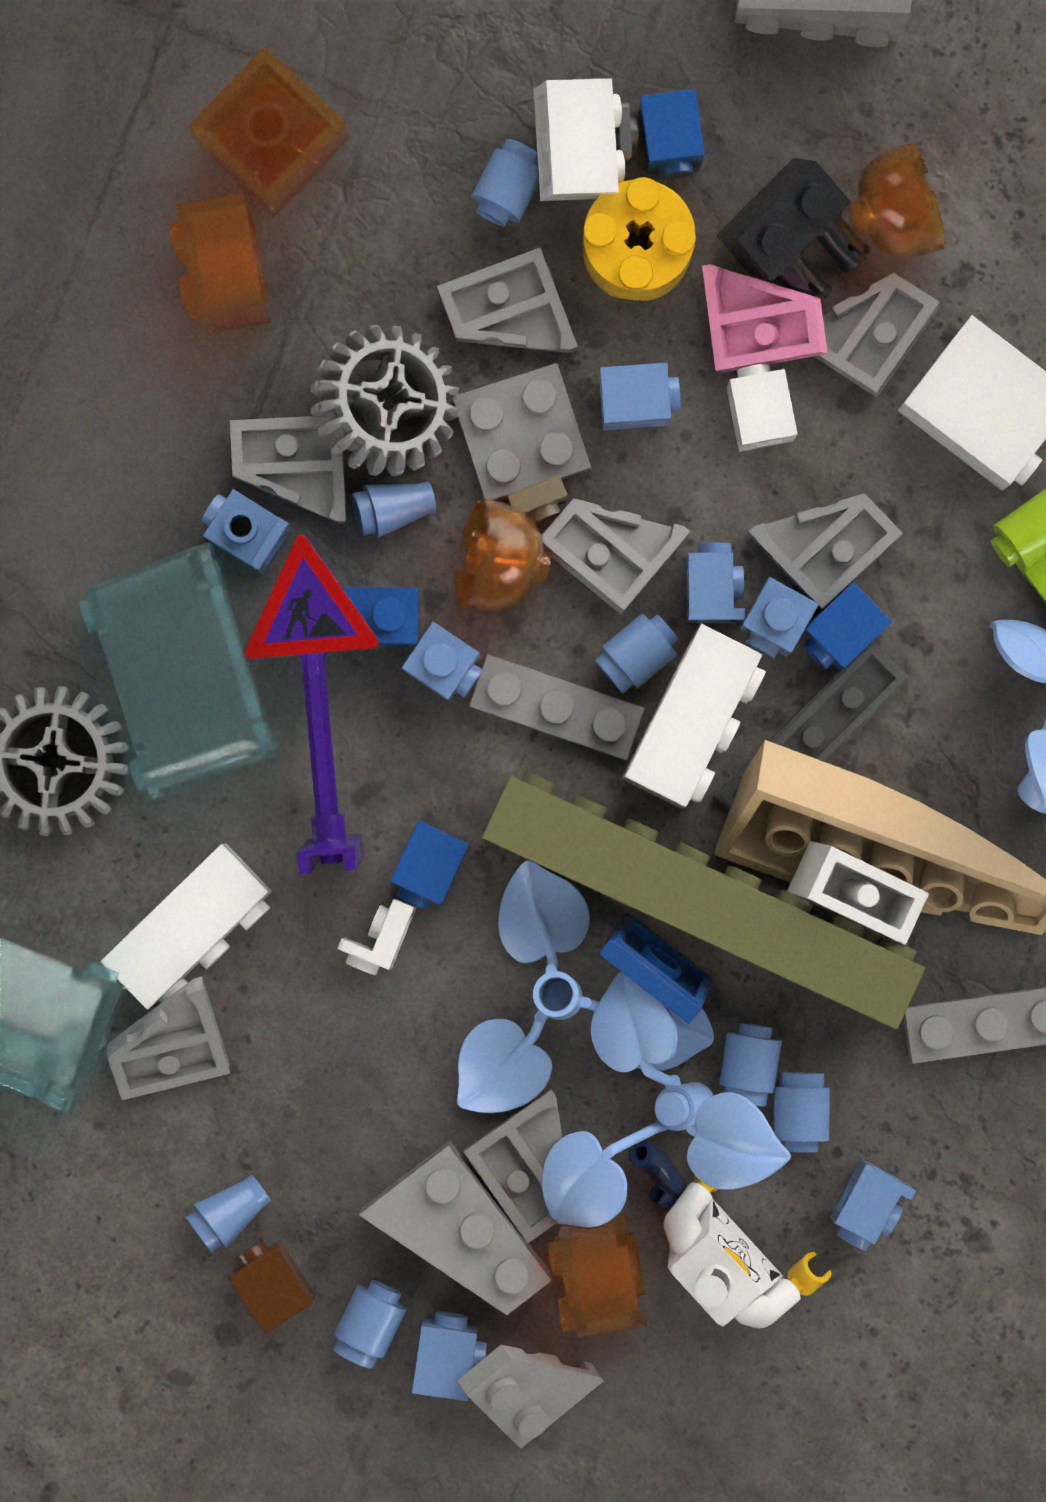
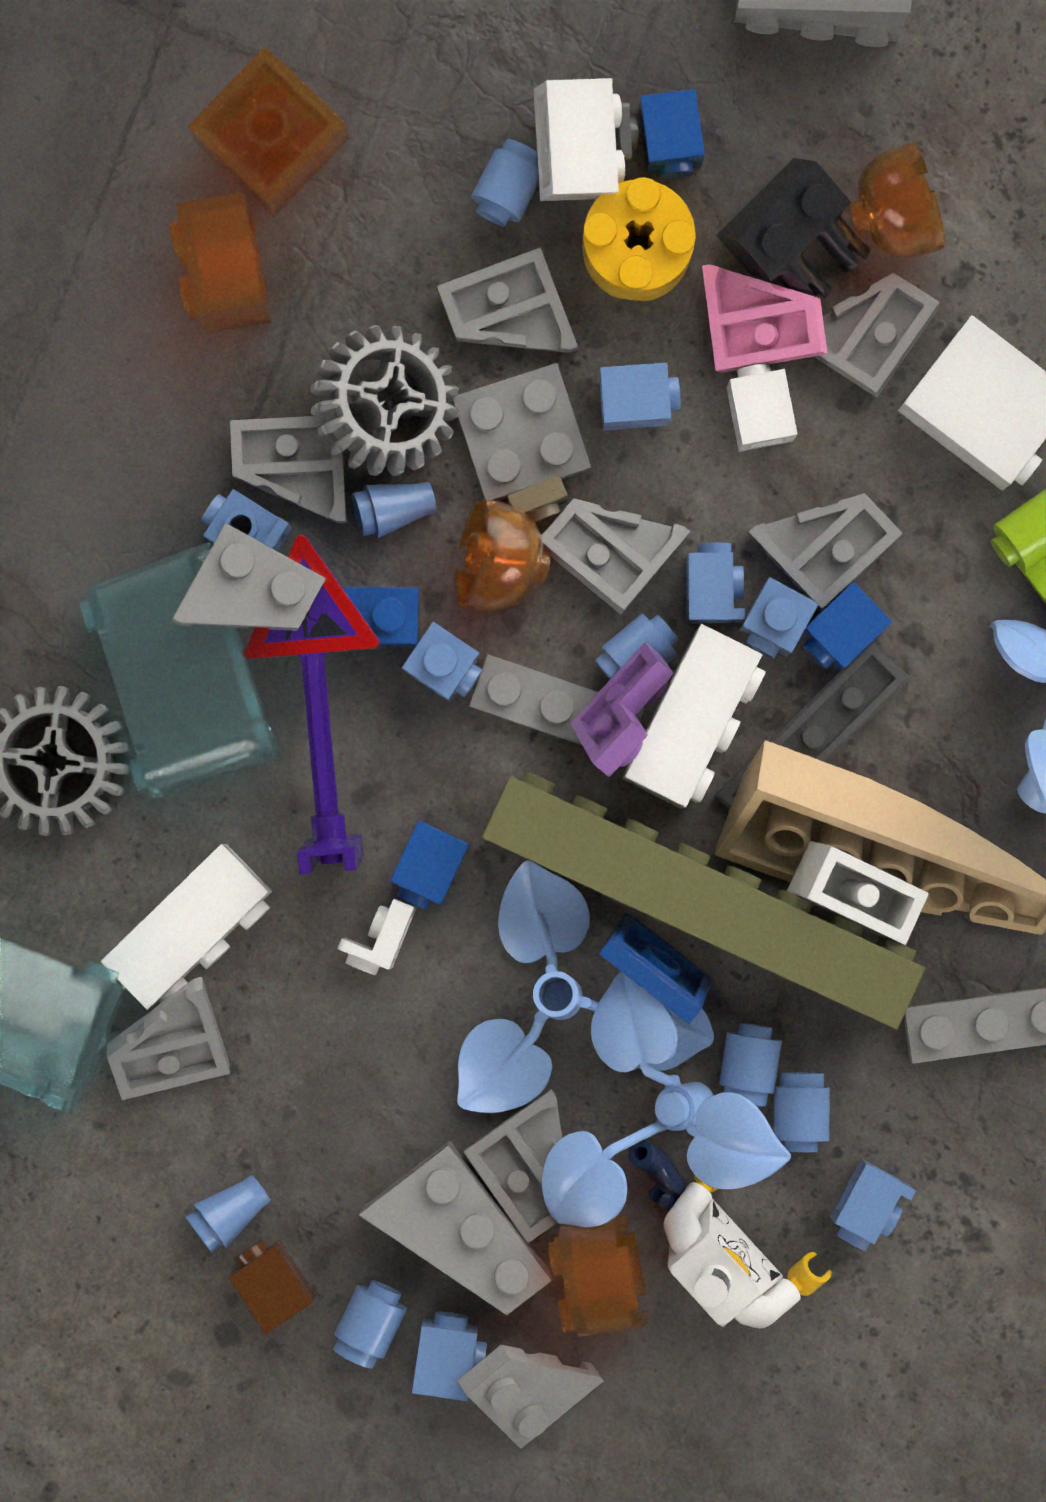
(248, 587): none -> light grey wing
(609, 721): none -> medium lavender plate

